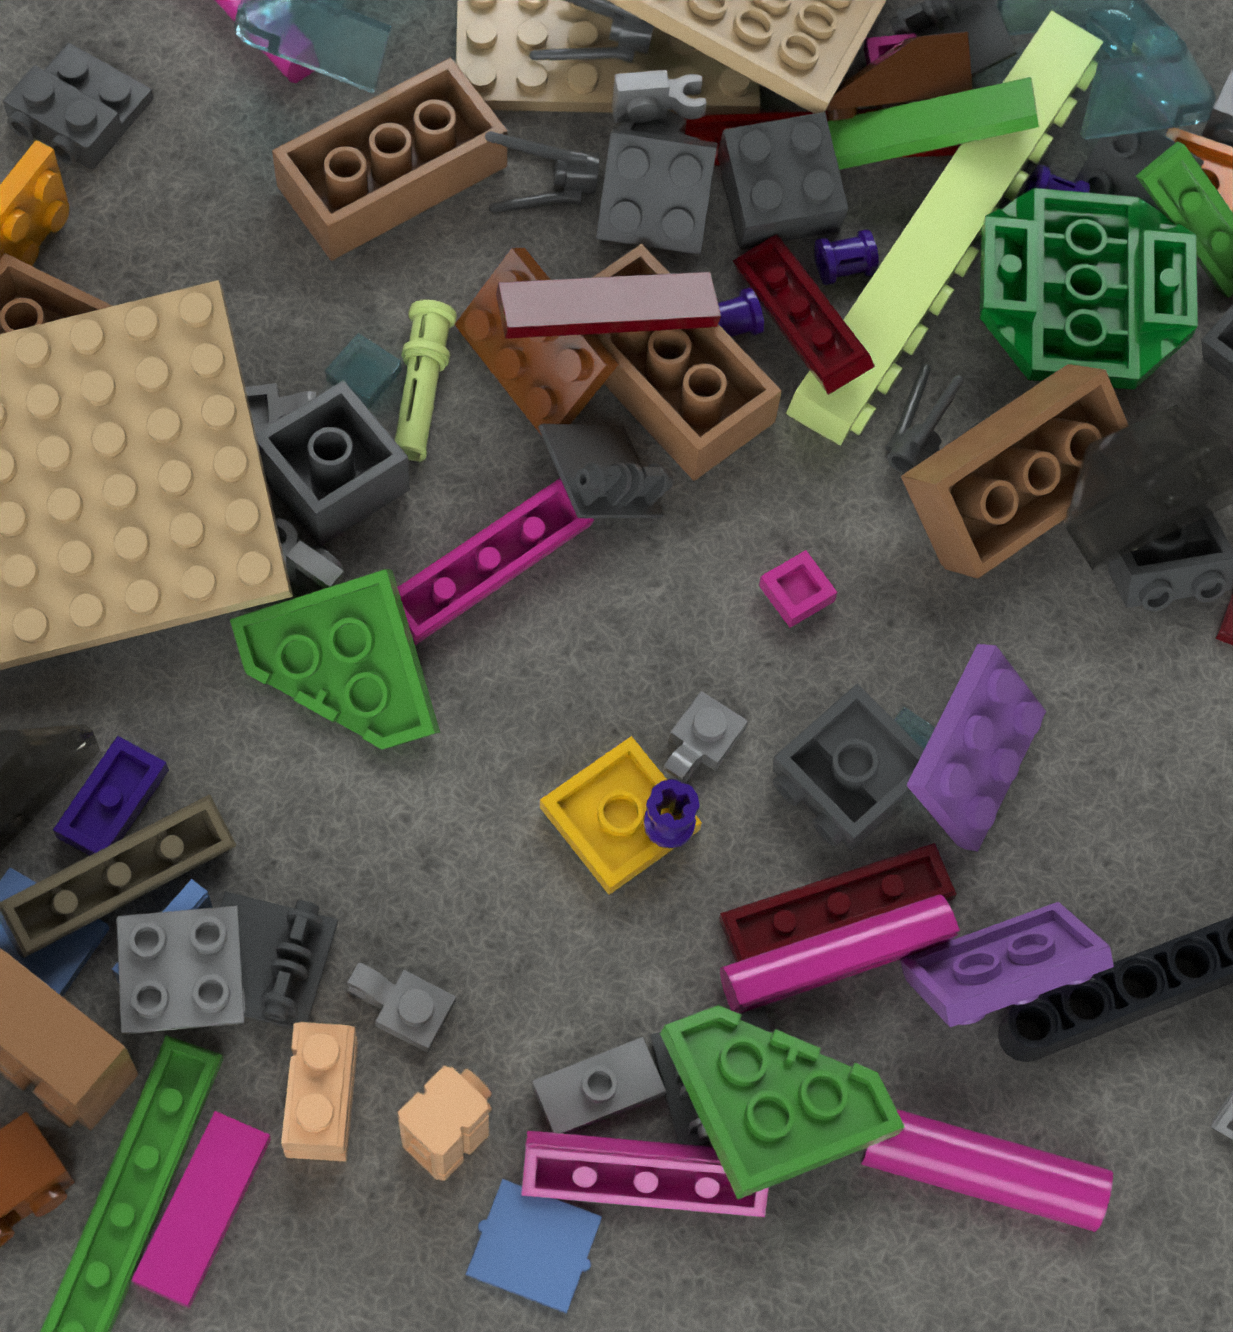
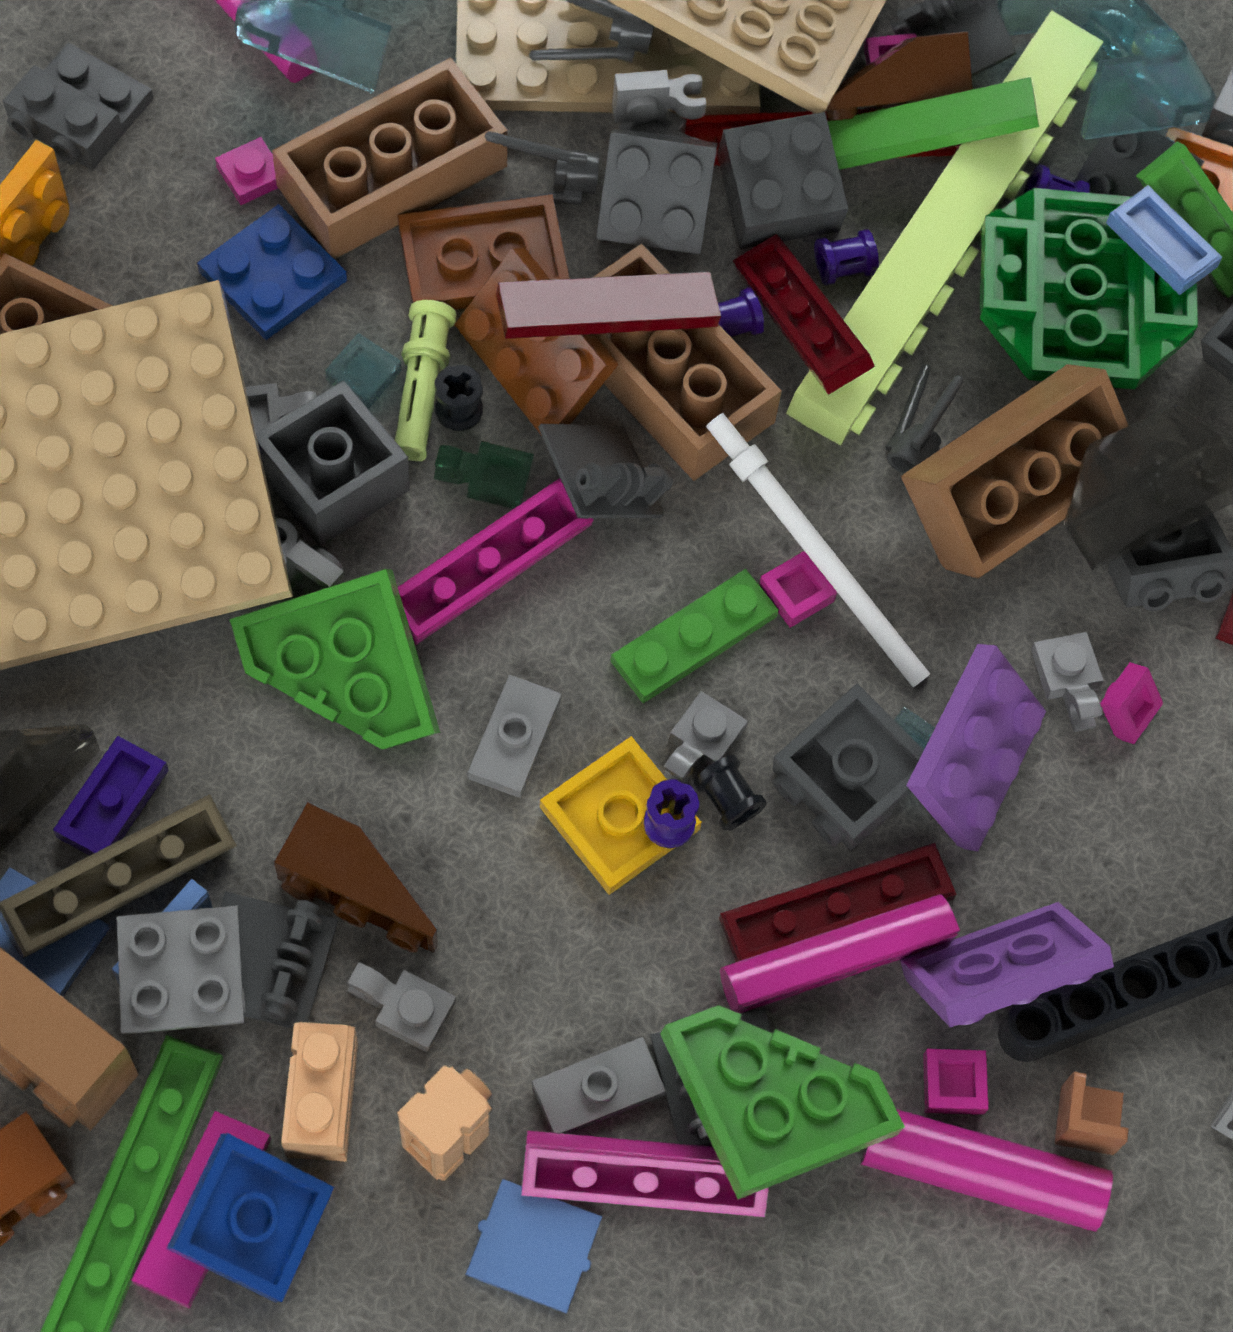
(248, 170): none -> dark pink plate
(250, 1217): none -> blue plate
(272, 271): none -> blue plate
(342, 867): none -> reddish brown slope
(453, 394): none -> black bush
(459, 248): none -> dark orange plate
(493, 475): none -> clear green plate
(514, 736): none -> light grey plate
(694, 636): none -> bright green plate
(729, 792): none -> black bush
(750, 464): none -> white bar
(955, 1081): none -> dark pink plate
(1071, 672): none -> light grey plate
(1089, 1117): none -> nougat panel
(1131, 703): none -> dark pink plate
(1164, 240): none -> medium blue tile

